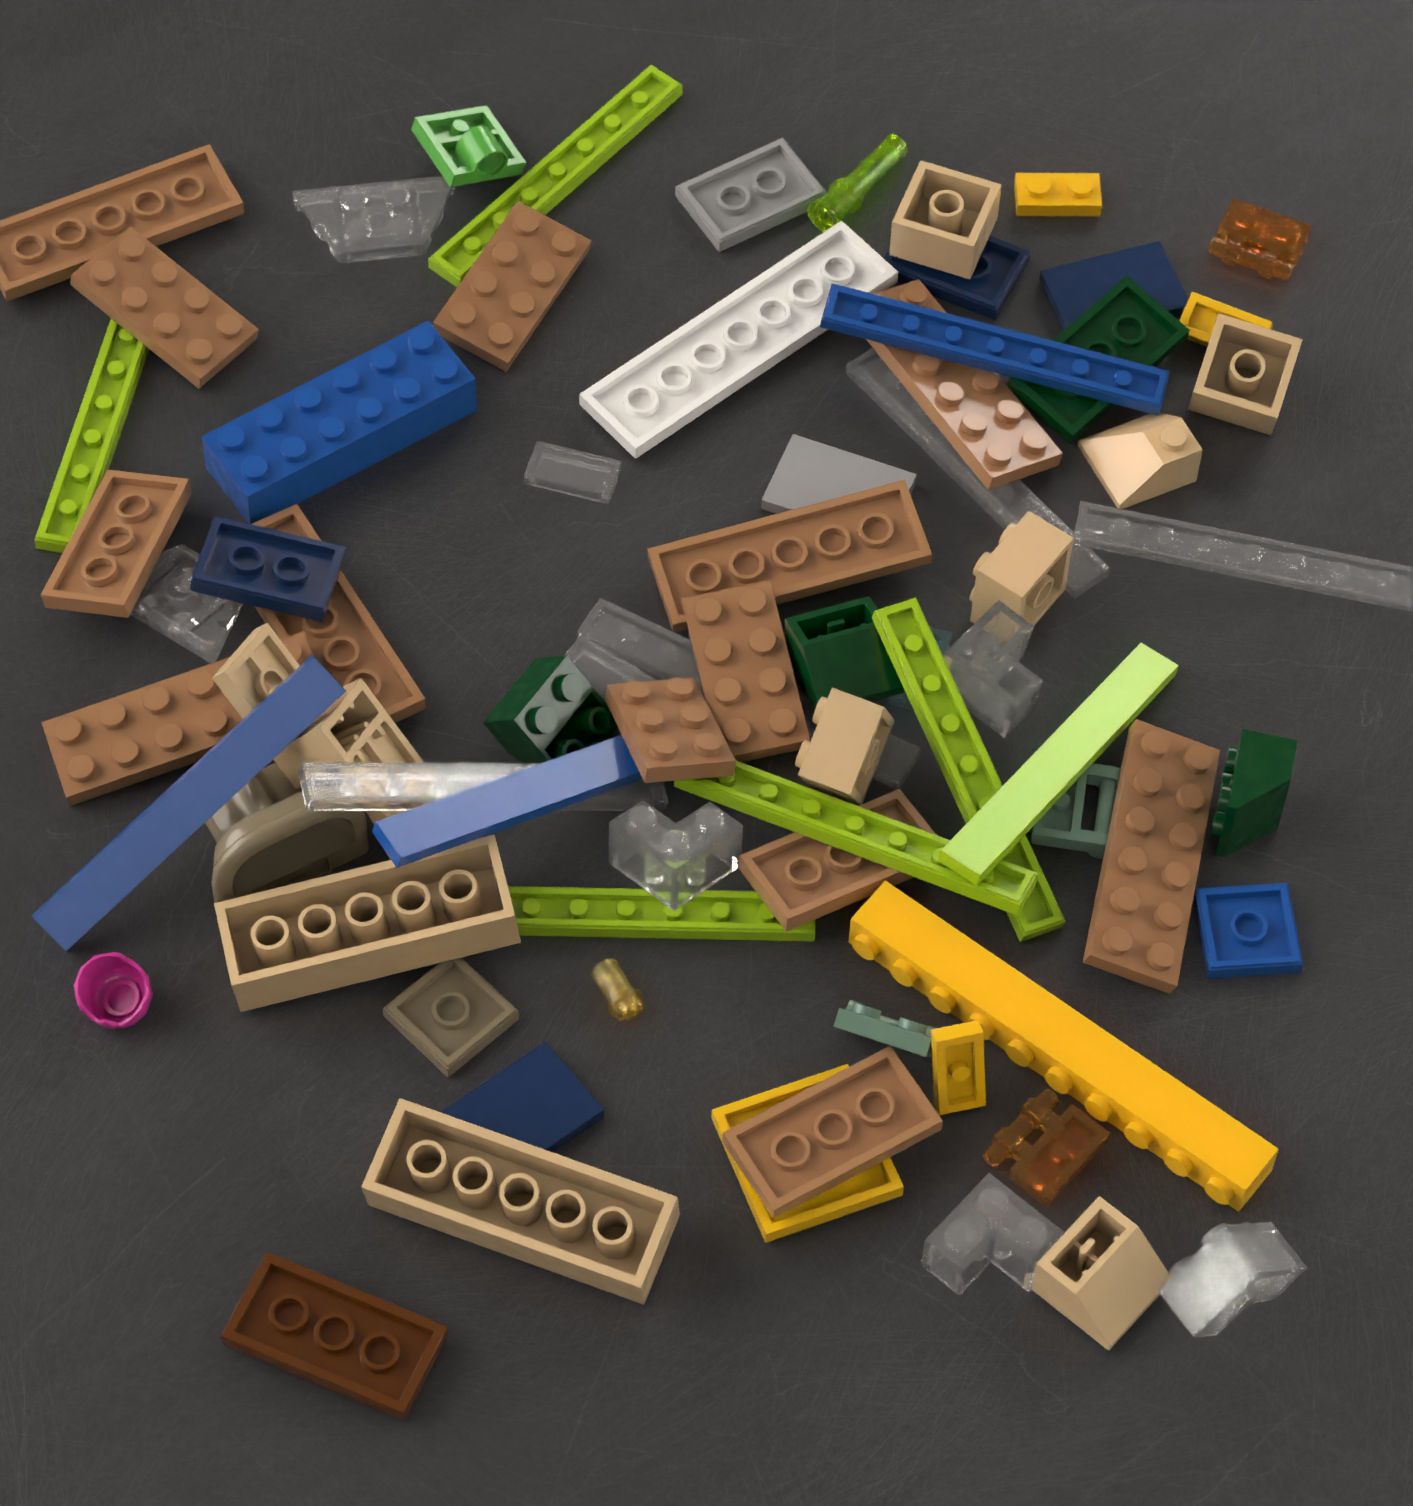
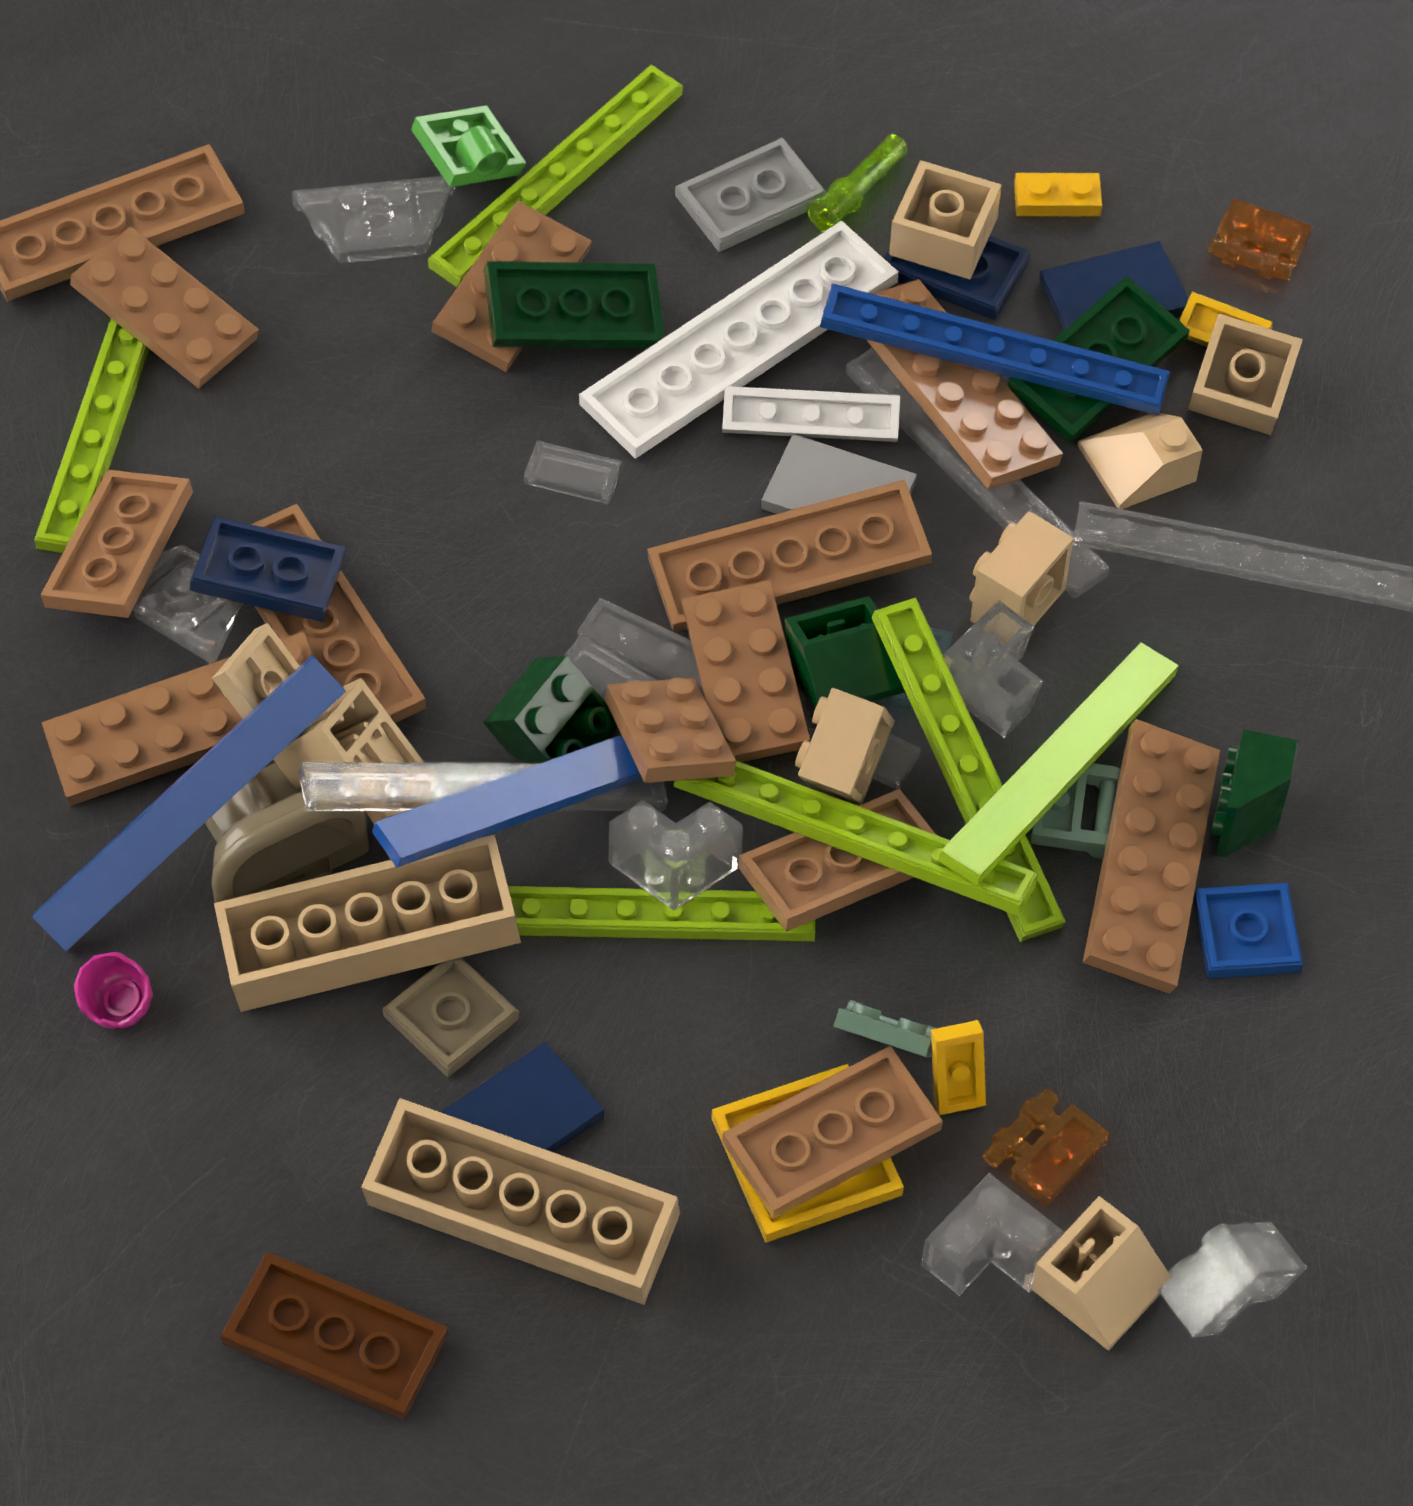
(339, 423): blue brick -> none
(573, 304): none -> dark green plate
(617, 990): clear yellow pin -> none
(811, 413): none -> white plate
(1063, 1047): yellow brick -> none

